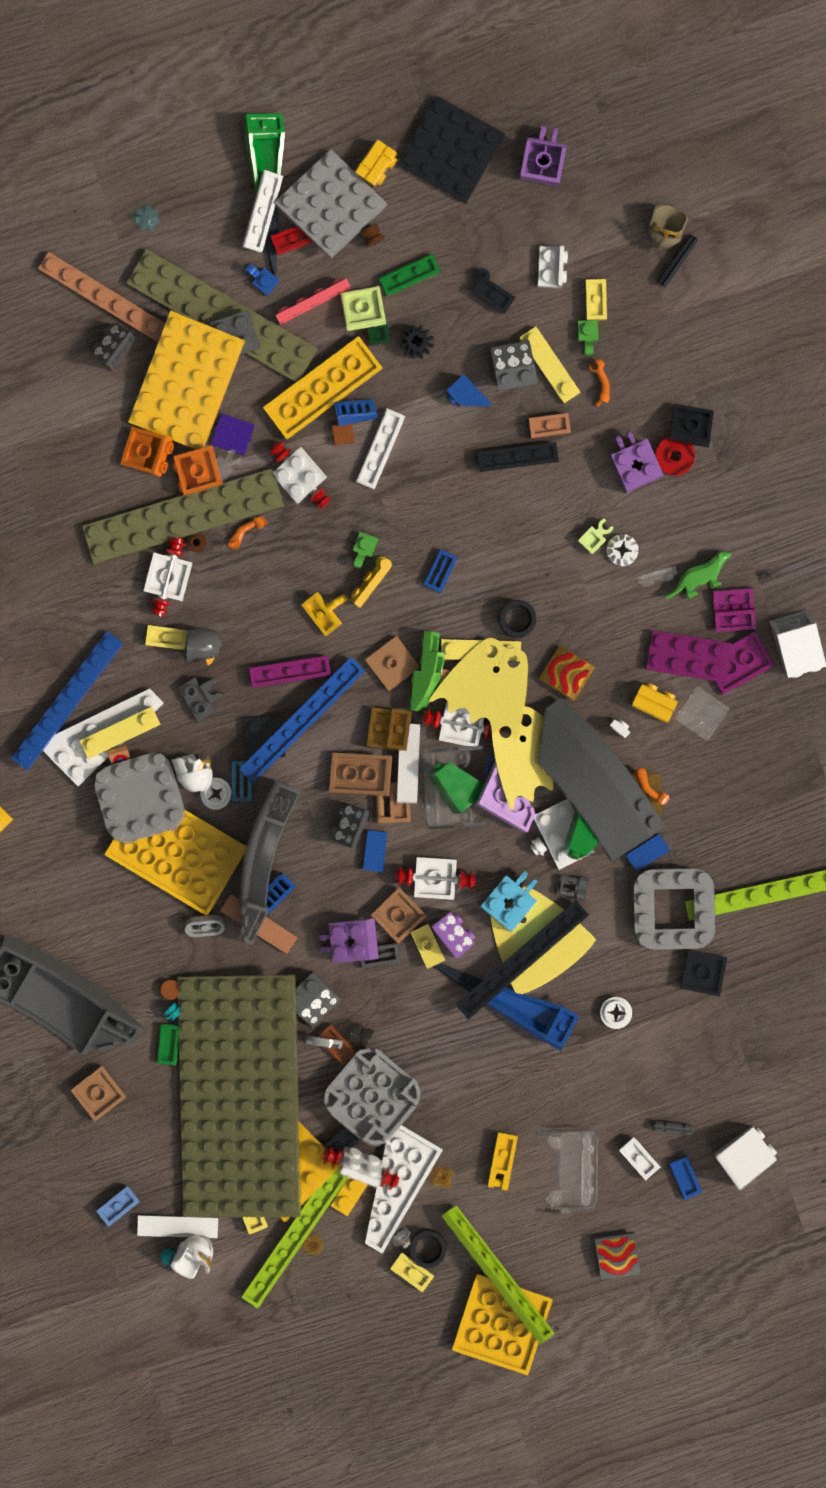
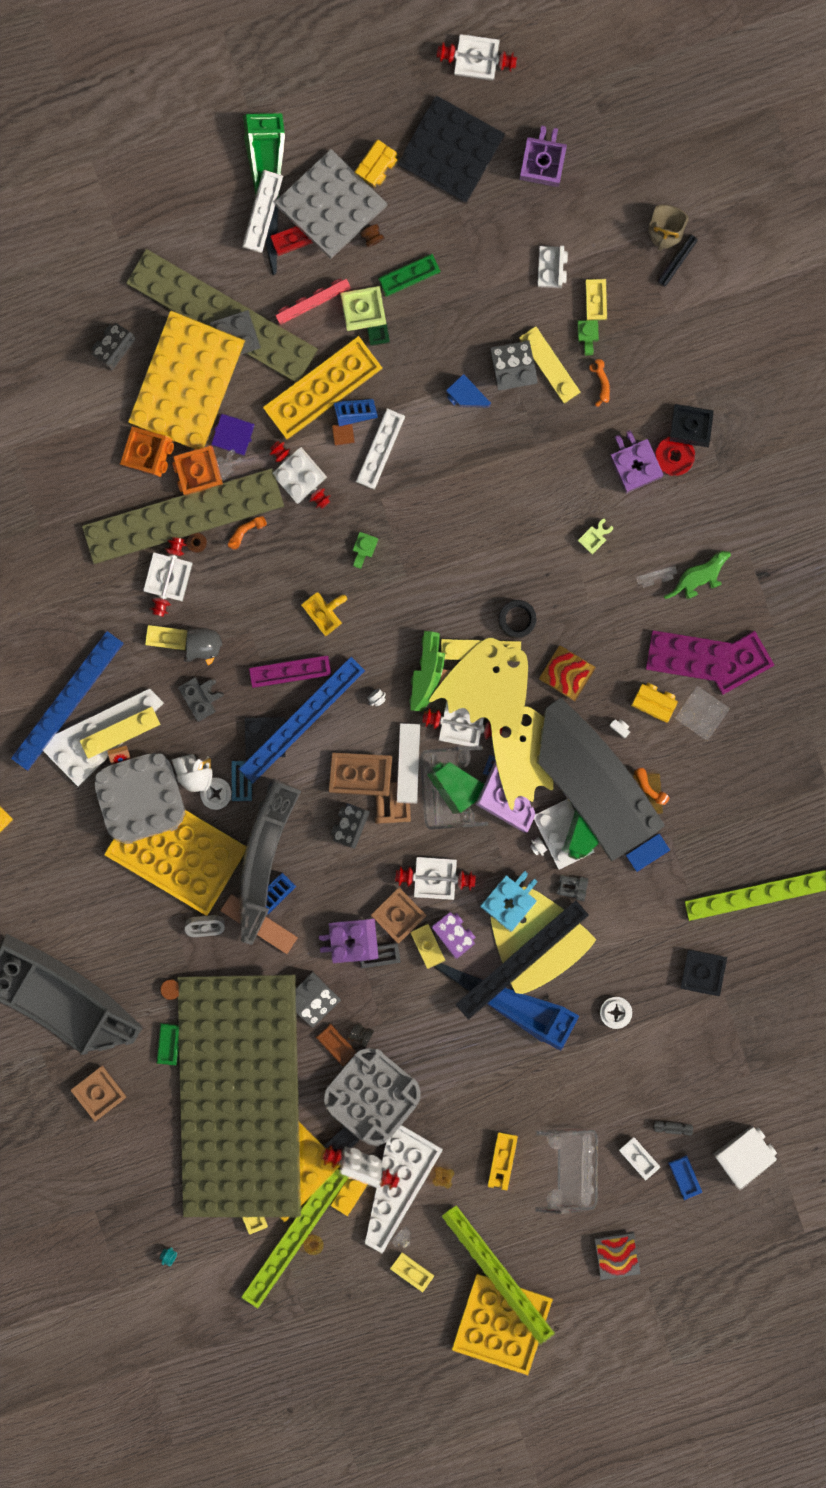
(102, 296): nougat plate -> none
(118, 1206): medium blue plate -> none
(150, 221): clear light blue plant -> none
(171, 1012): teal plate -> none
(177, 1226): white tile -> none
(192, 1254): white helmet -> none
(263, 280): blue plate -> none
(325, 1042): light grey tile -> none
(371, 581): yellow plate -> none
(375, 851): blue tile -> none
(376, 698): none -> white plate
(389, 729): pearl gold slope -> none
(392, 663): medium nougat plate -> none
(421, 336): black gear -> none
(427, 1263): black tyre -> none
(433, 586): blue tile -> none
(476, 57): none -> white plate
(491, 293): black hinge -> none
(518, 457): black plate -> none
(549, 425): nougat plate -> none
(614, 555): white gear -> none
(703, 907): light grey plate -> none
(734, 609): magenta slope -> none
(798, 644): white slope -> none

